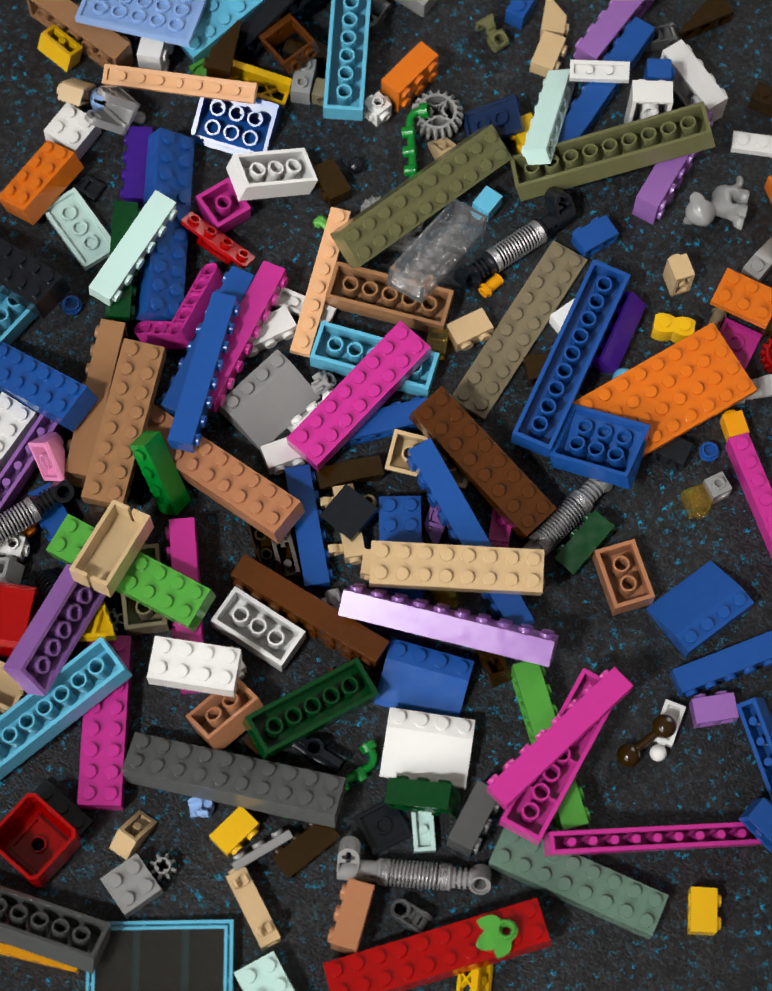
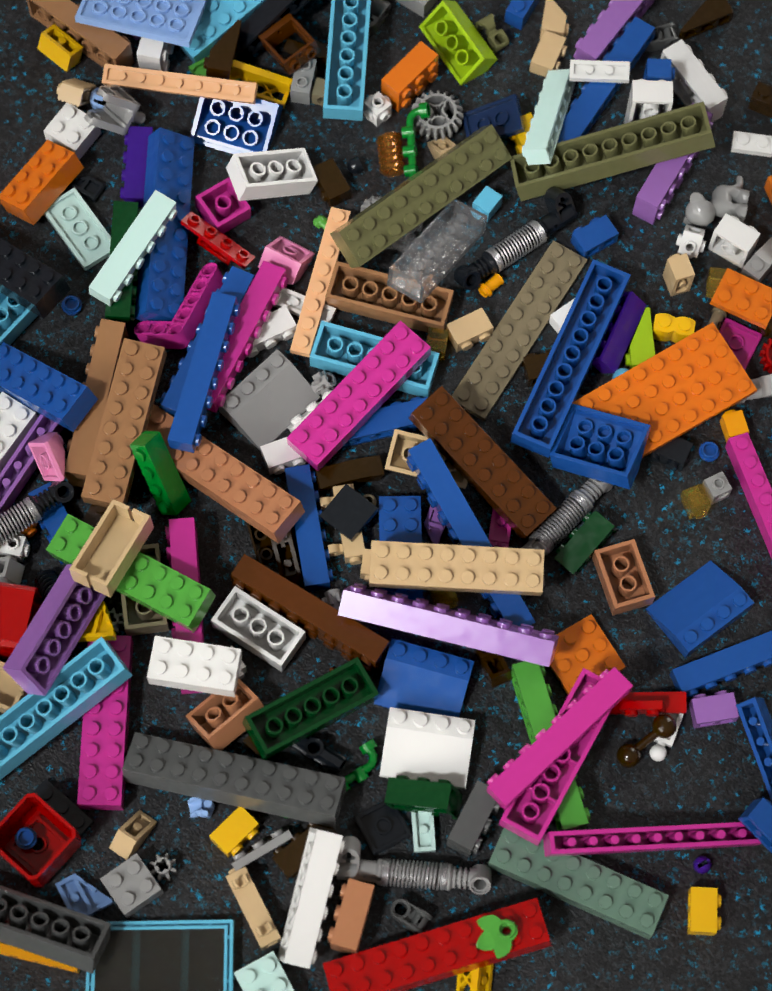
(26, 838): none -> blue plate
(82, 896): none -> medium blue wing
(288, 256): none -> bright pink slope
(310, 898): none -> white brick
(390, 154): none -> clear orange piece
(457, 42): none -> lime slope
(583, 647): none -> orange plate
(642, 344): none -> lime slope
(651, 704): none -> red bracket
(691, 241): none -> white brick
(704, 869): none -> dark purple hinge
(713, 279): none -> clear yellow brick
(734, 240): none -> white brick

